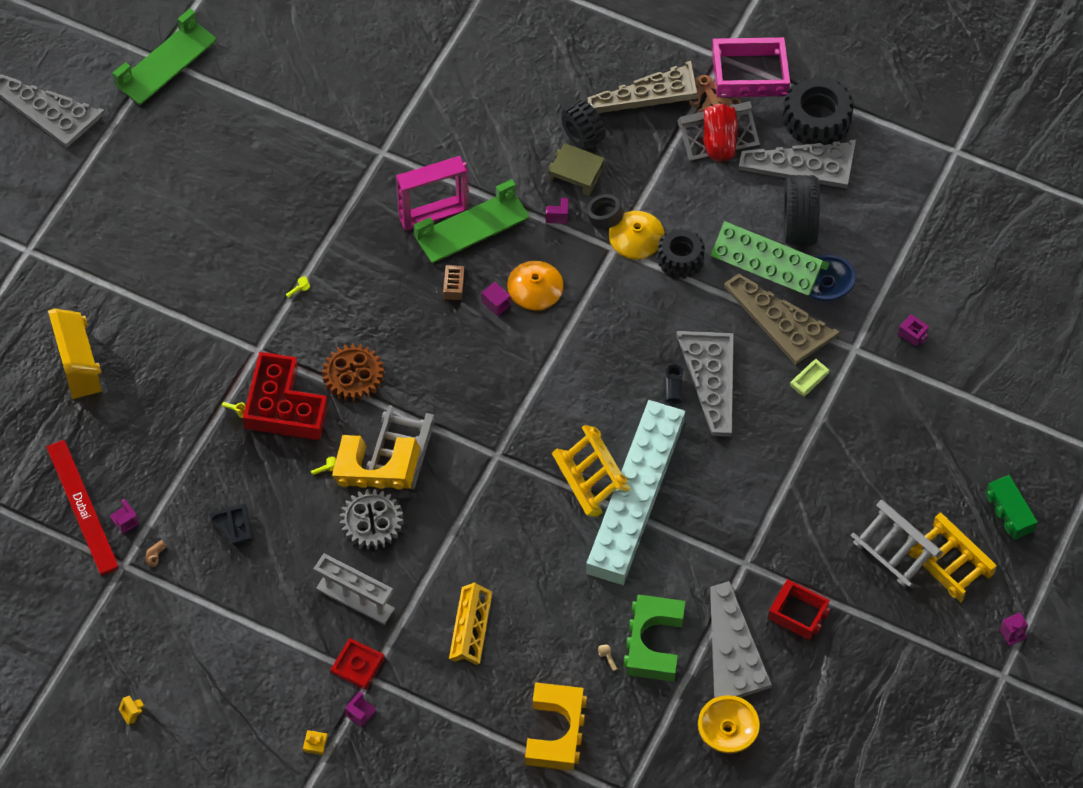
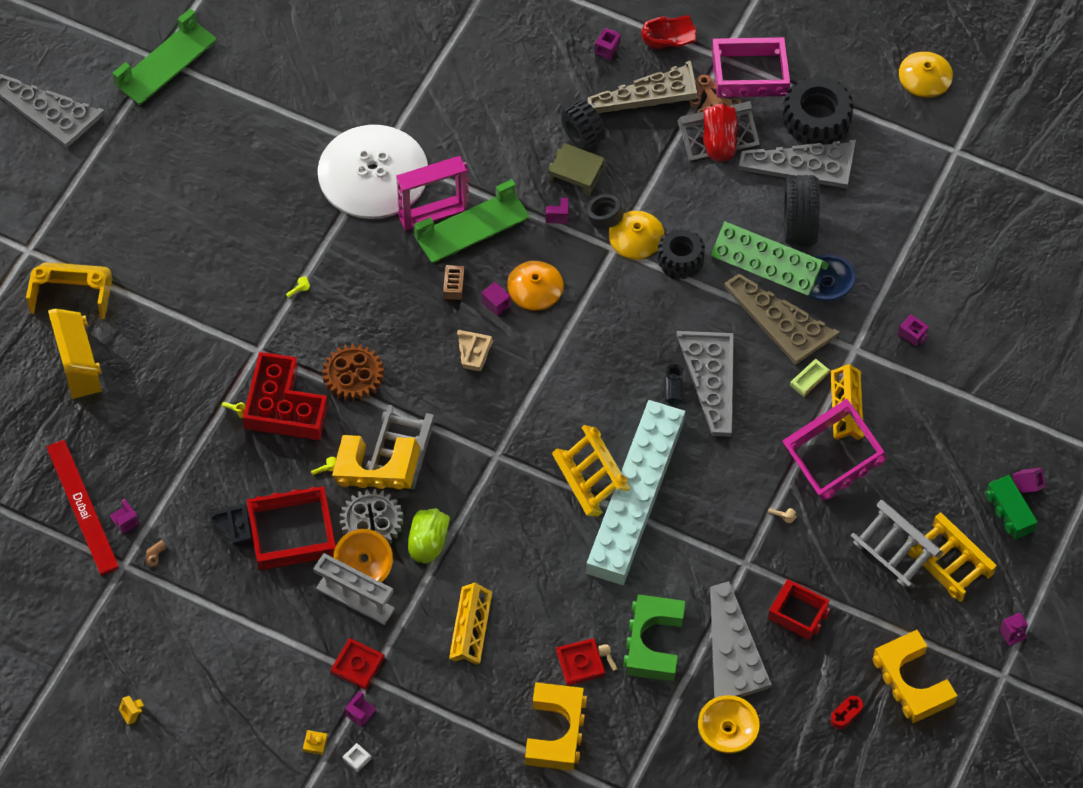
(93, 276): none -> yellow windscreen
(298, 554): none -> red window
(357, 757): none -> white tile
(366, 191): none -> white dish
(368, 542): none -> light orange dish
(427, 535): none -> lime hair
(473, 349): none -> tan wing
(580, 661): none -> red tile
(607, 43): none -> magenta brick
(668, 32): none -> red hair
(788, 516): none -> tan hand
(819, 425): none -> dark pink window
(850, 715): none -> red beam
(852, 391): none -> yellow fence
(916, 702): none -> yellow arch
(922, 80): none -> yellow dish
(1029, 480): none -> magenta panel

